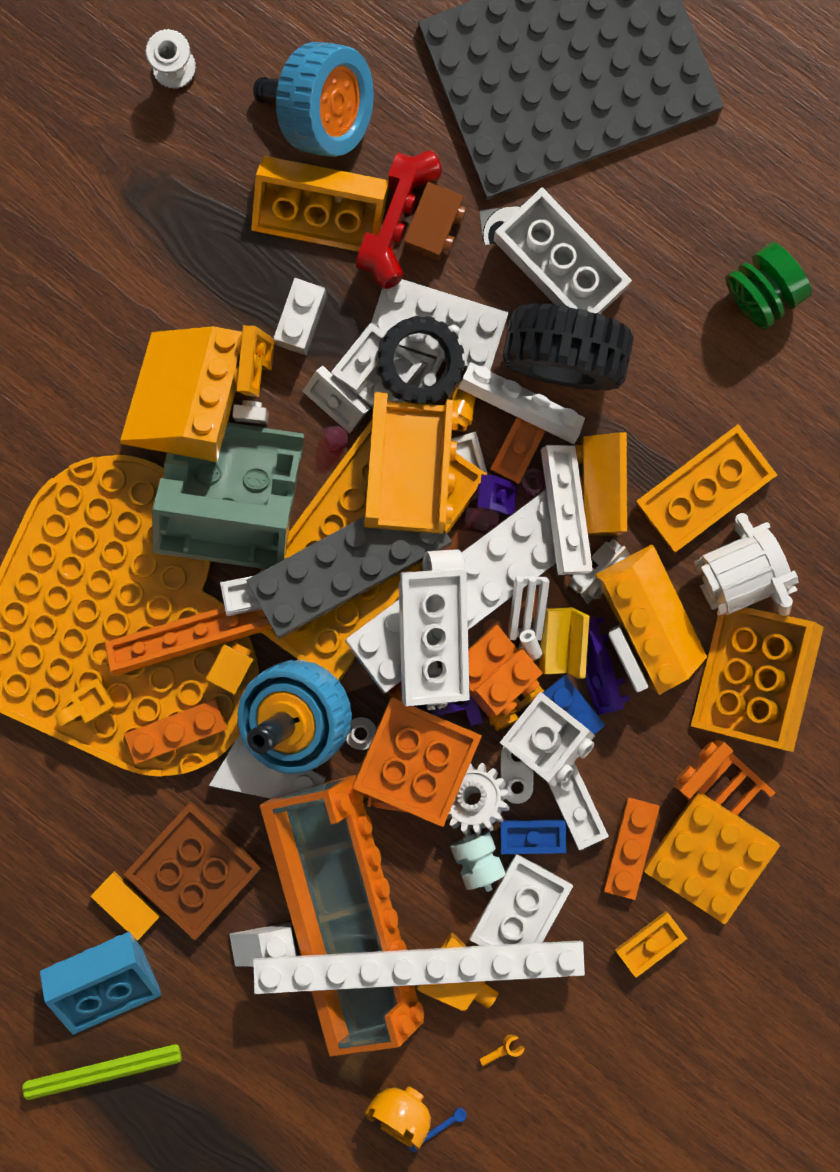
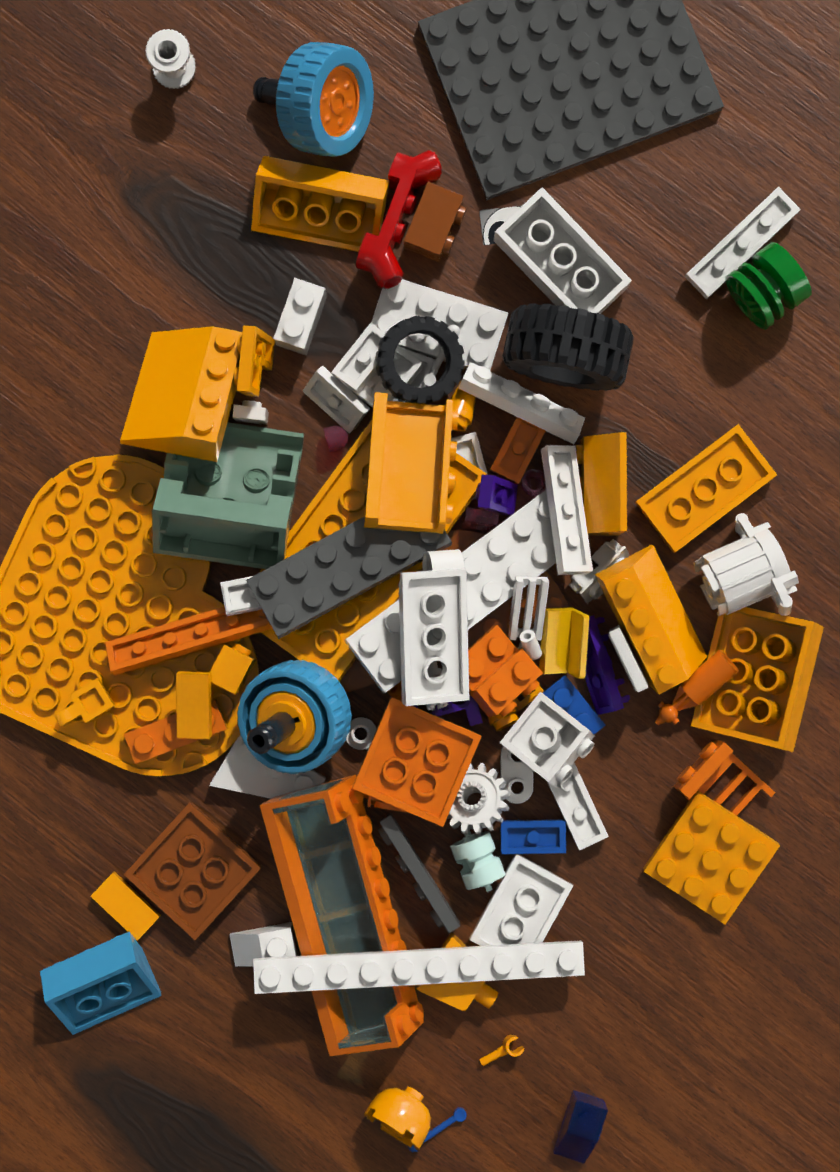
(101, 1072): lime axle -> none
(193, 705): none -> light orange tile
(425, 885): none -> dark grey plate
(581, 1127): none -> clear blue slope
(631, 848): orange plate -> none
(651, 944): light orange plate -> none
(699, 686): none -> orange wheel
(742, 242): none -> white plate

